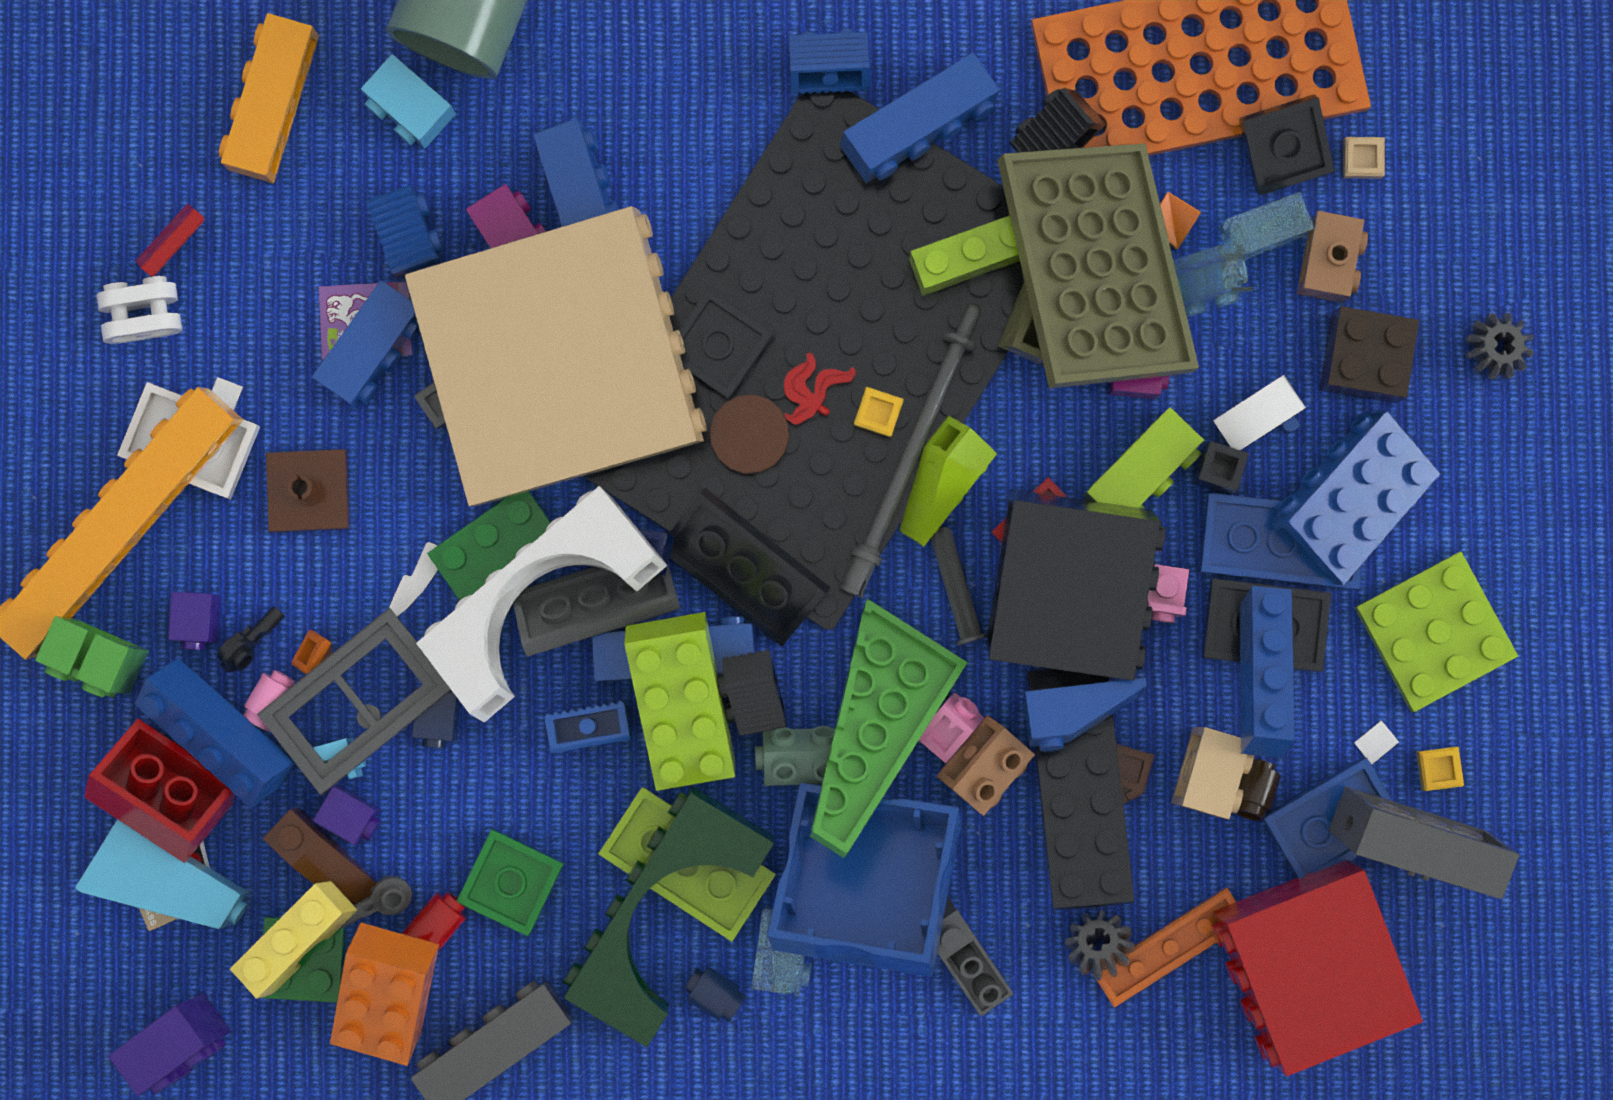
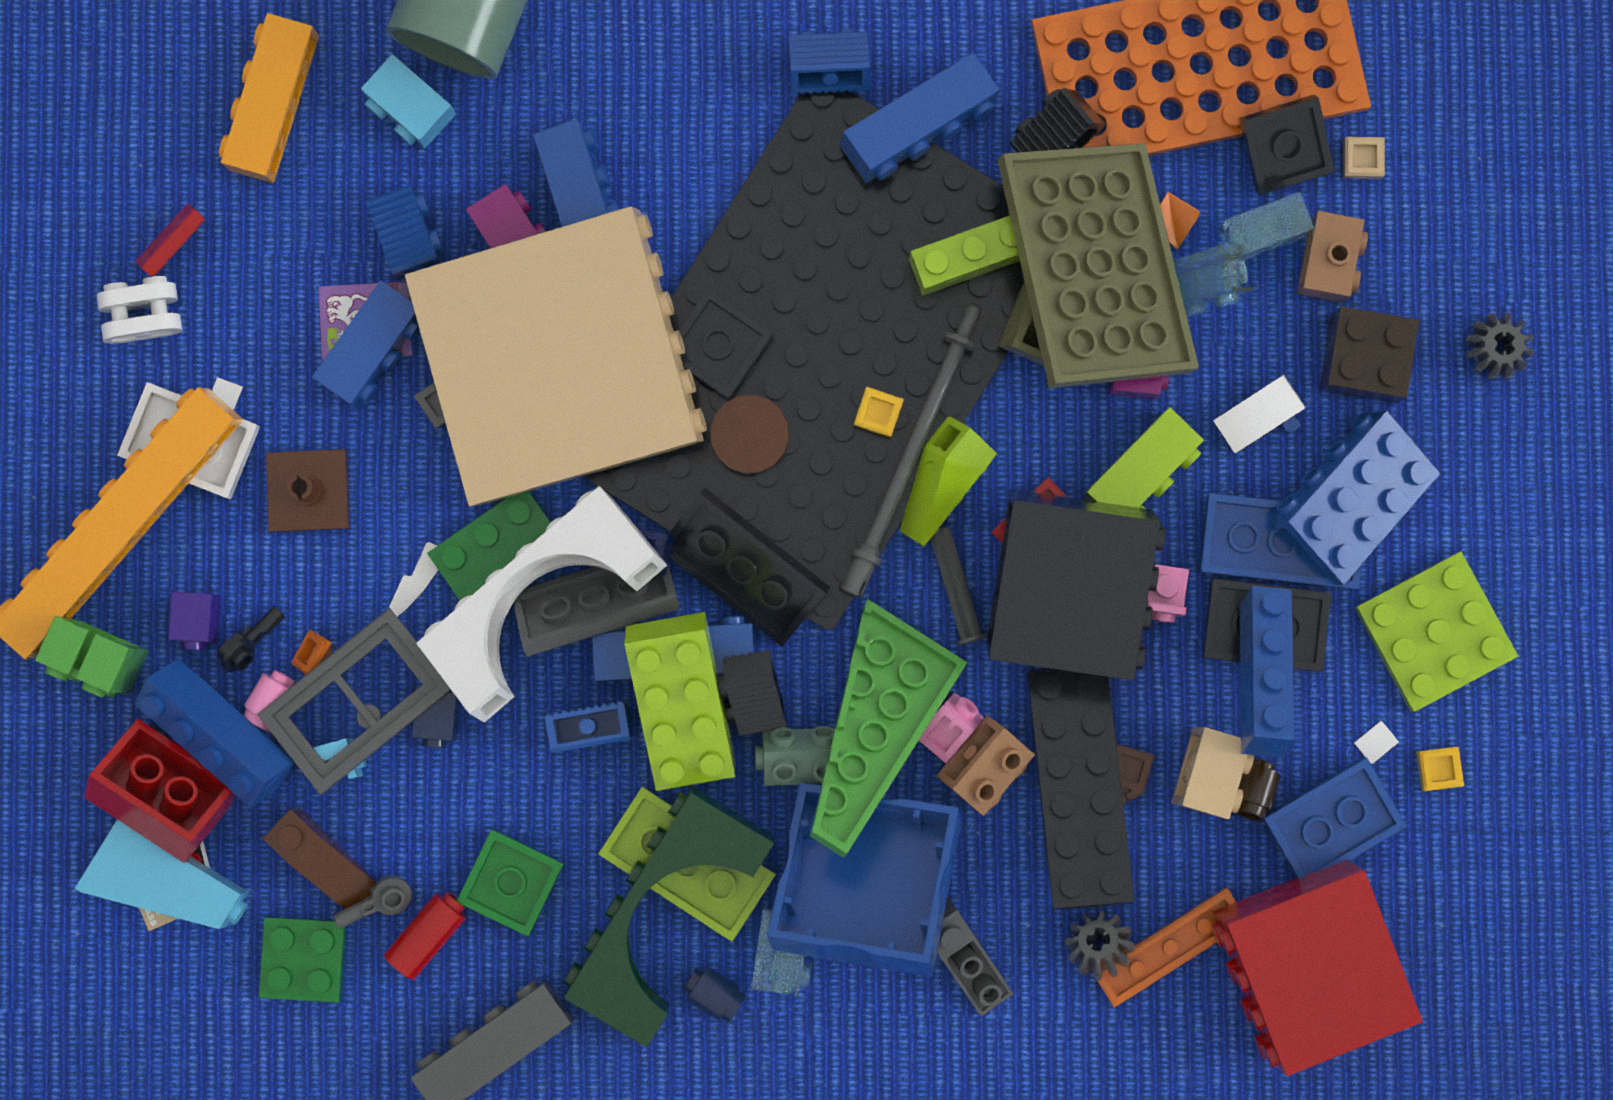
(171, 1046): dark purple brick -> none
(302, 927): light yellow arch -> none
(348, 815): dark purple brick -> none
(383, 993): orange brick -> none
(798, 392): red piece -> none
(1067, 712): blue slope -> none
(1220, 468): black brick -> none
(1423, 843): dark grey brick -> none

